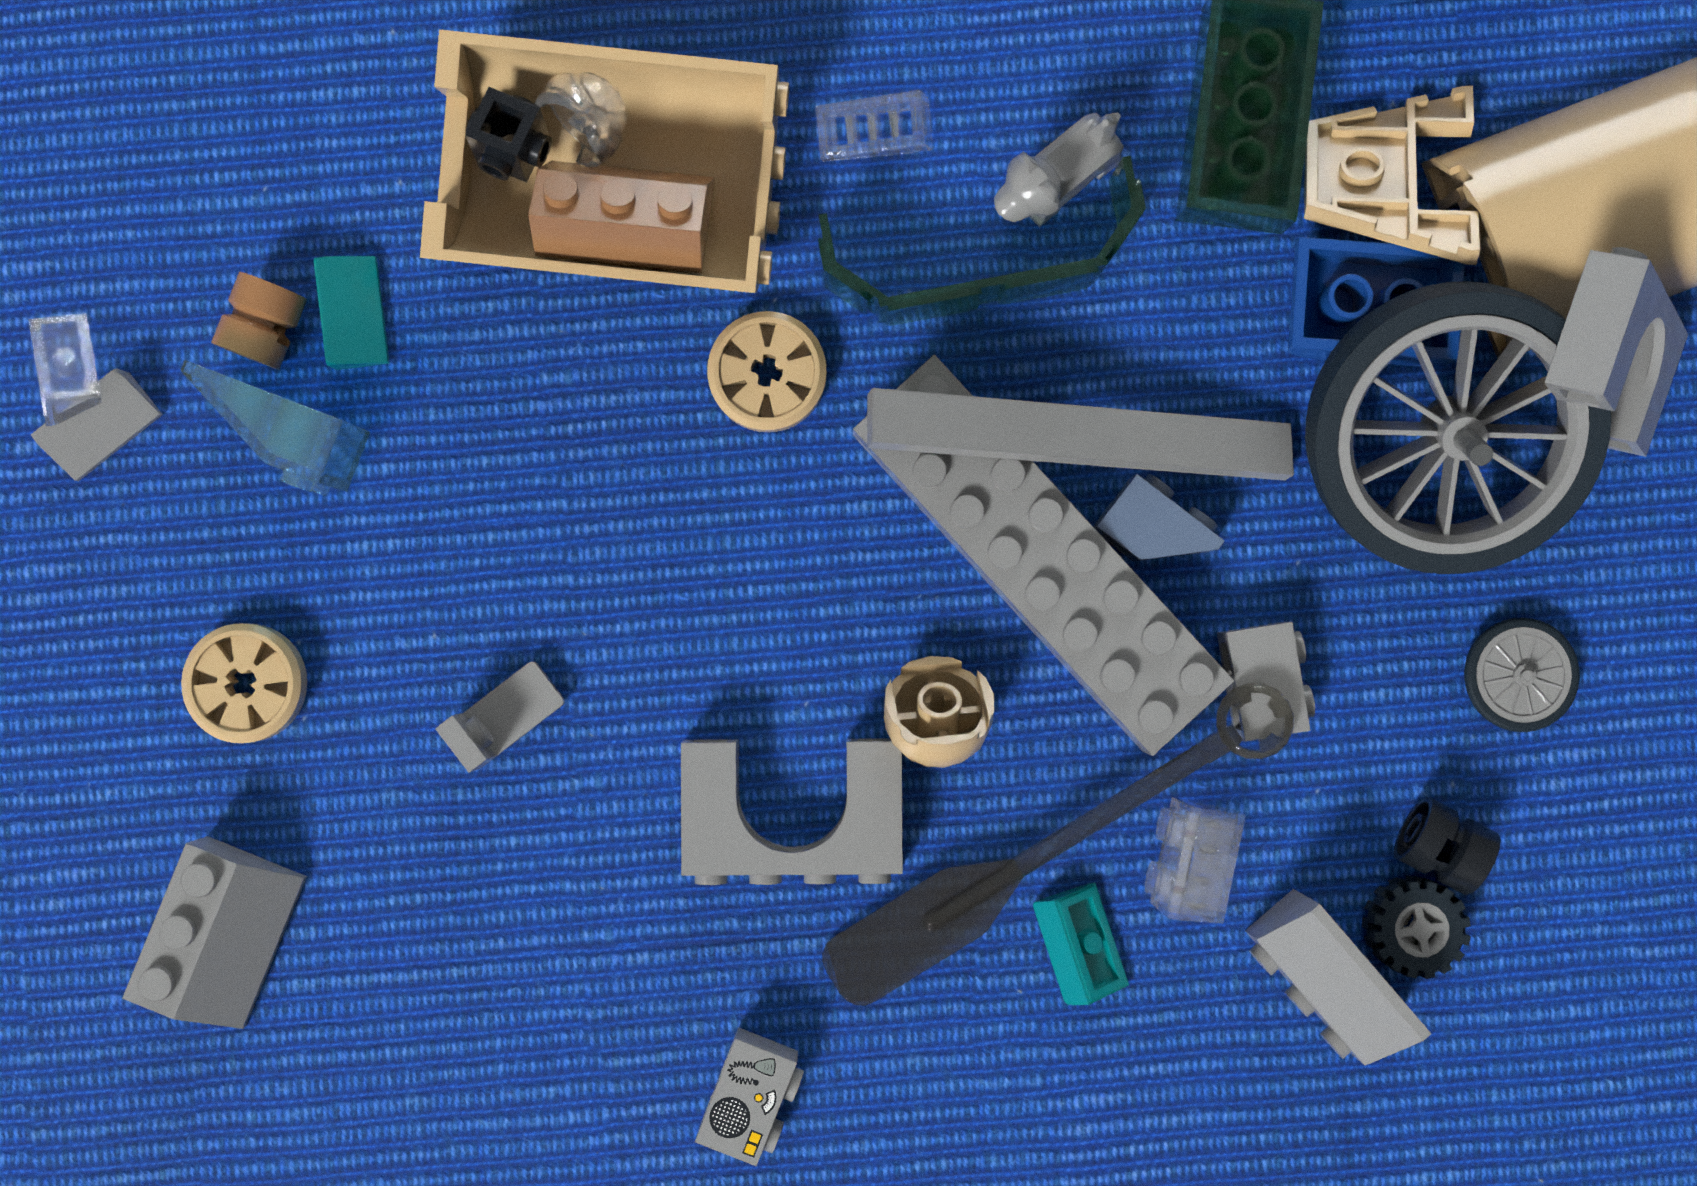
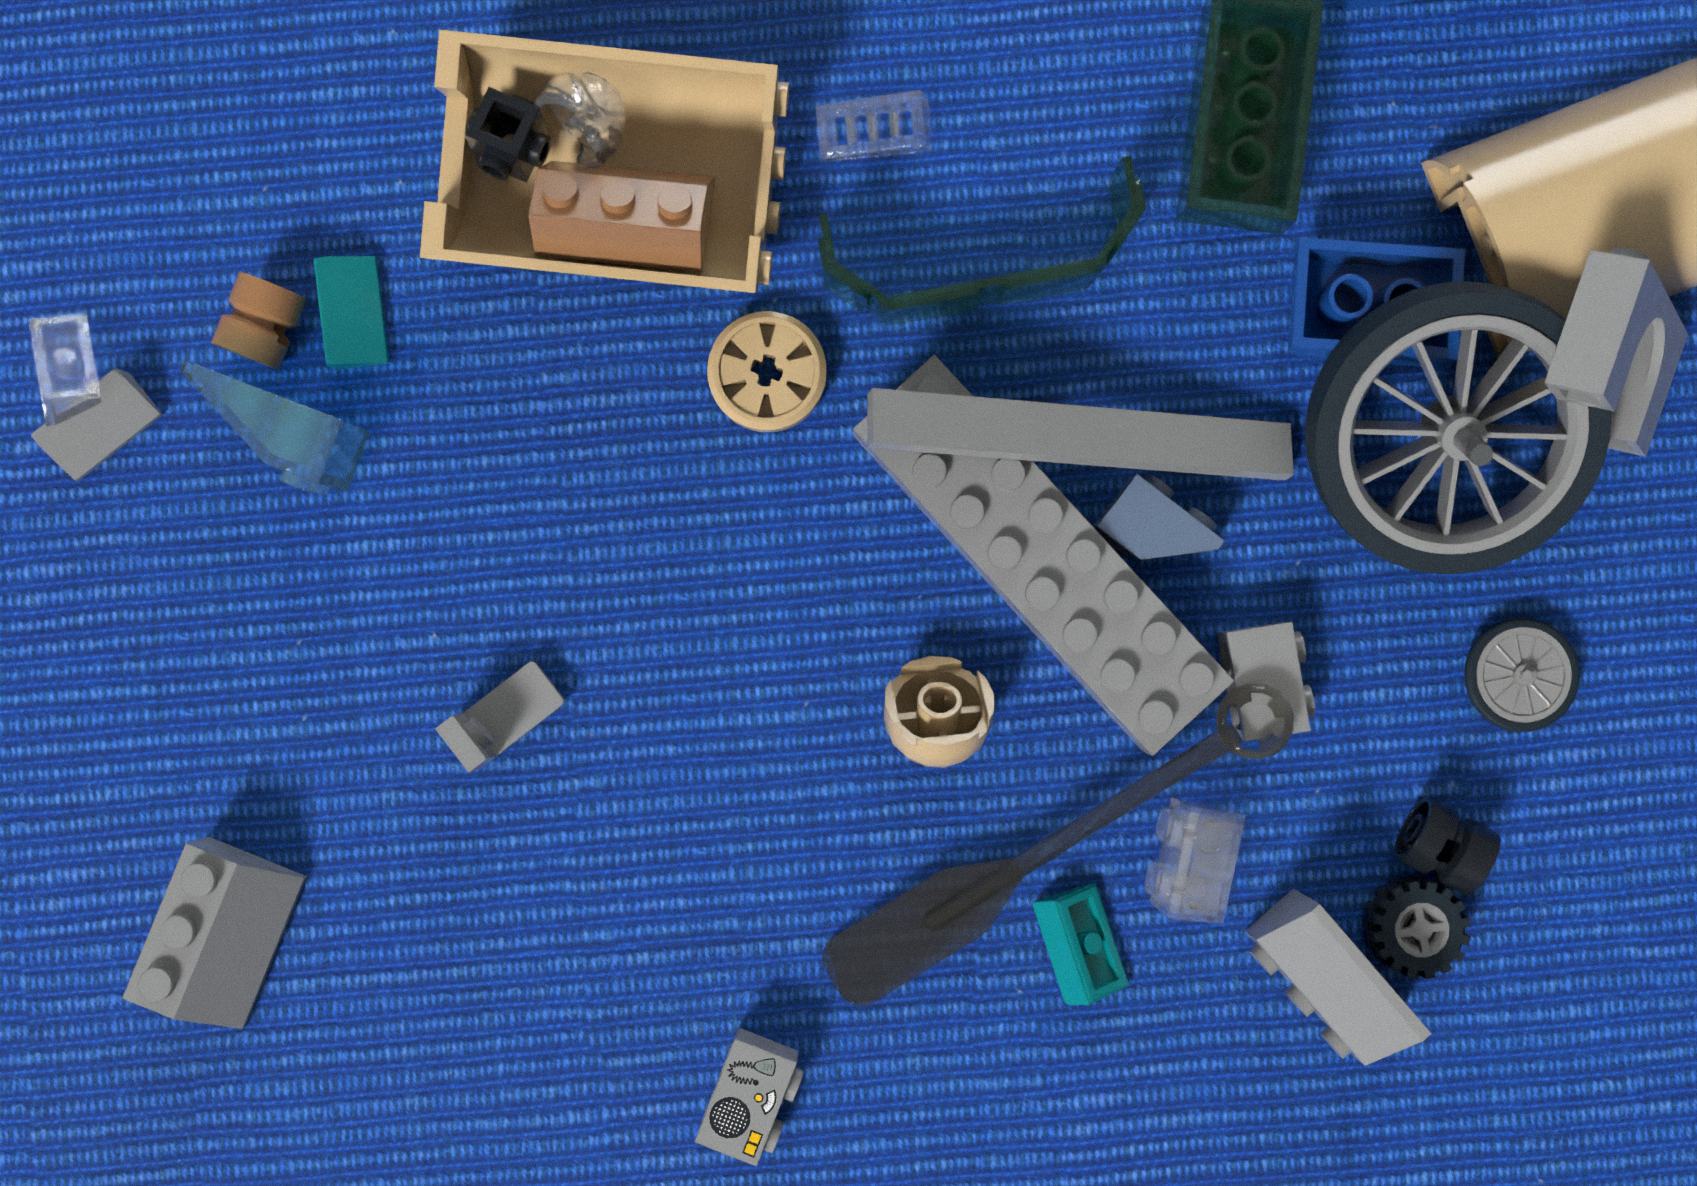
(211, 675): tan wheel -> none
(722, 842): light grey arch -> none
(1044, 183): light grey animal -> none
(1366, 175): tan wing -> none

